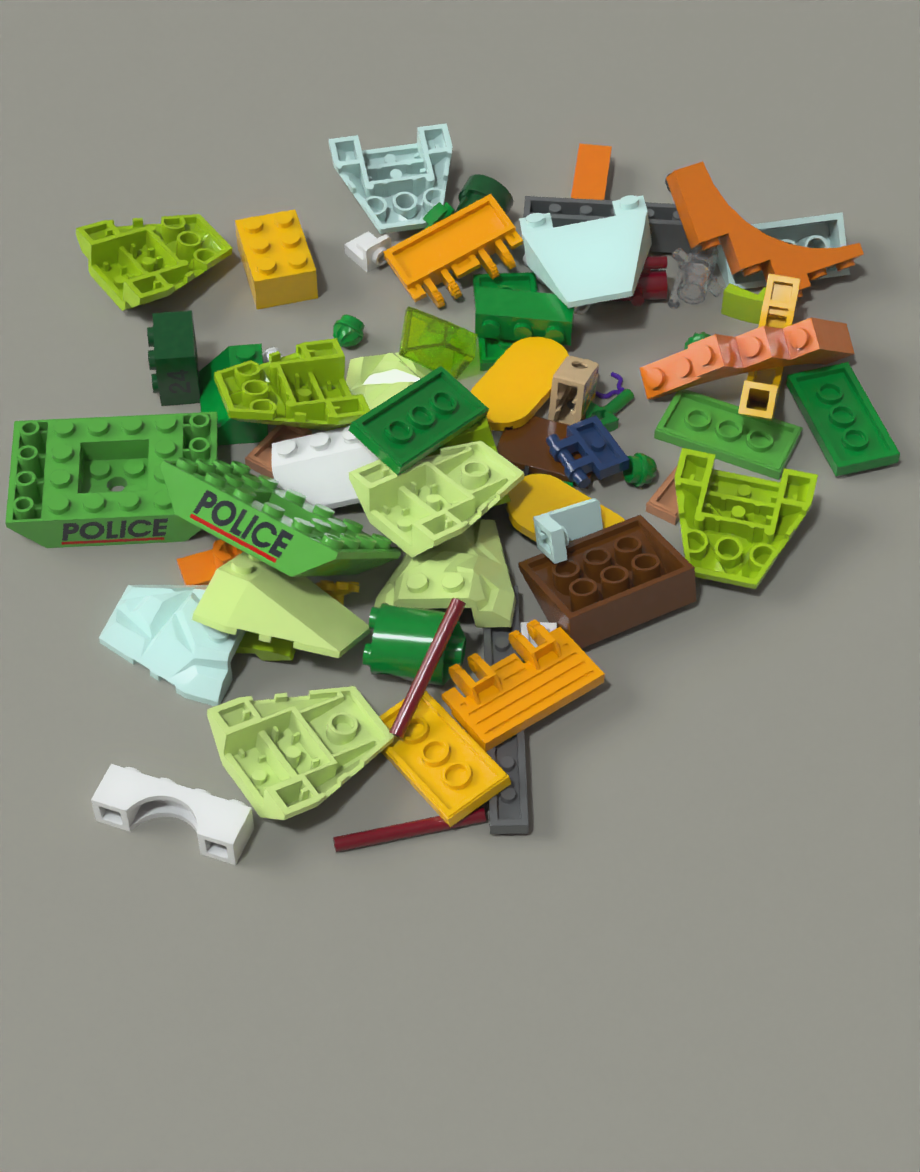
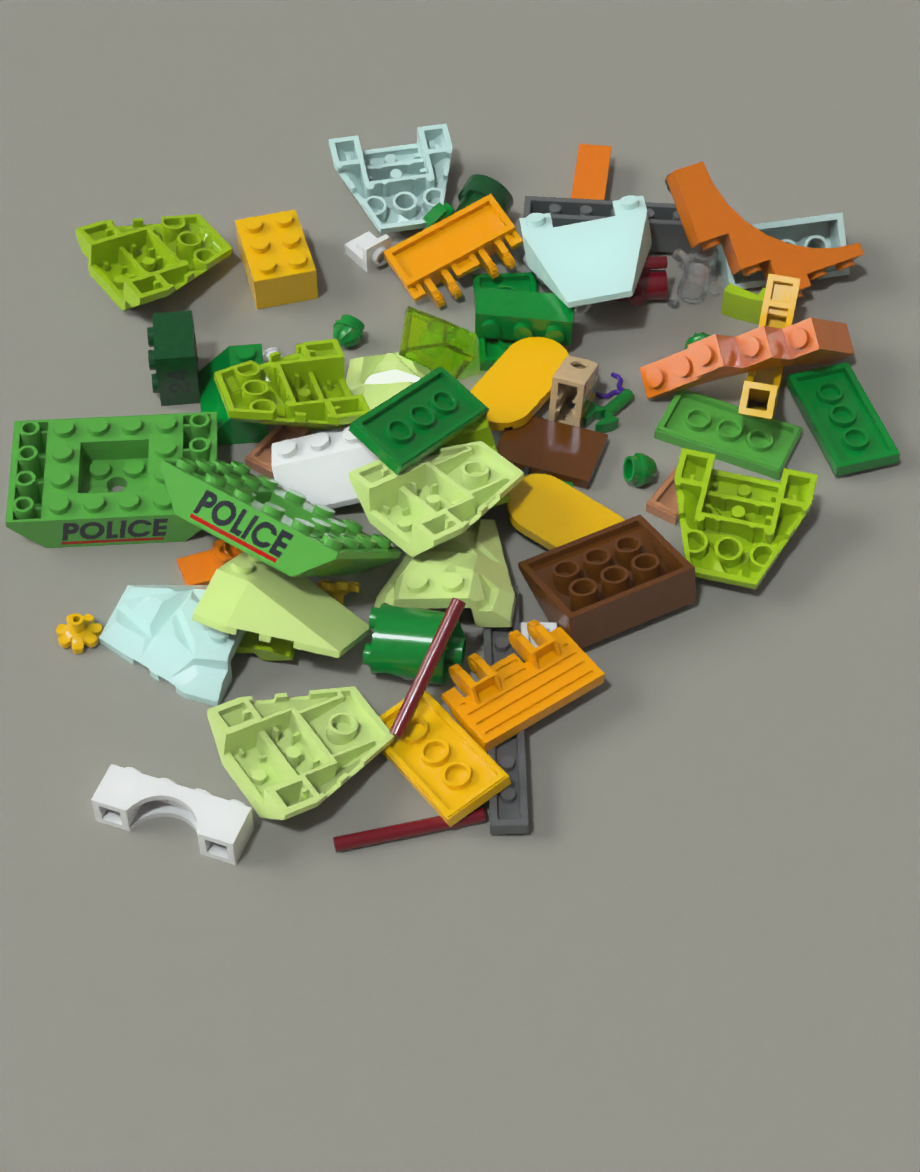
(78, 632): none -> yellow plant
(564, 525): light aqua bracket -> none
(596, 446): dark blue plate -> none

